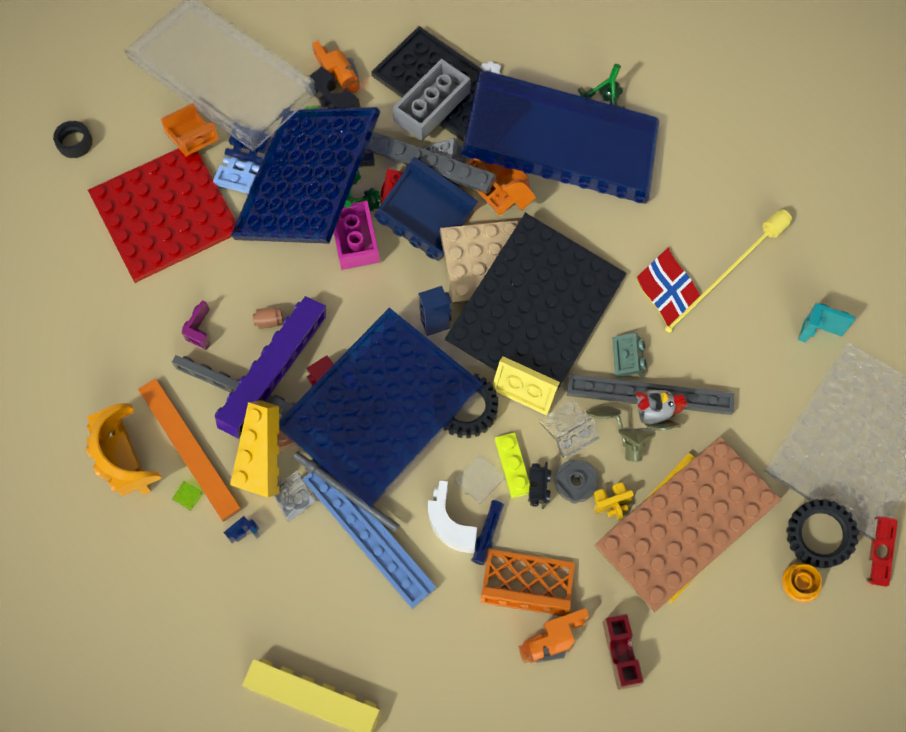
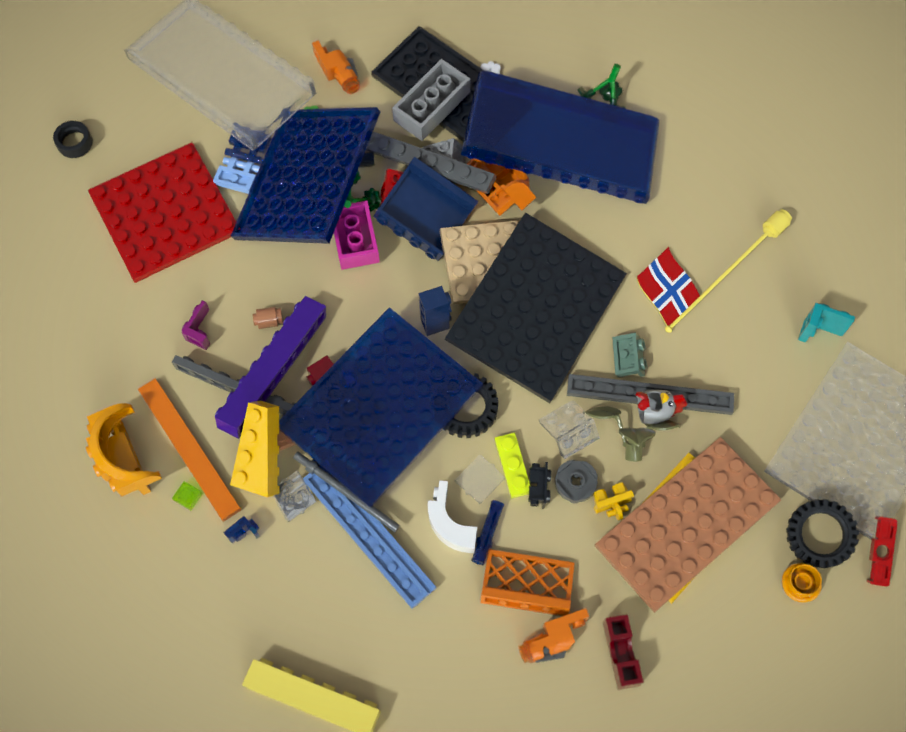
(189, 130): orange panel -> none
(325, 85): black arch -> none
(525, 385): light yellow plate -> none

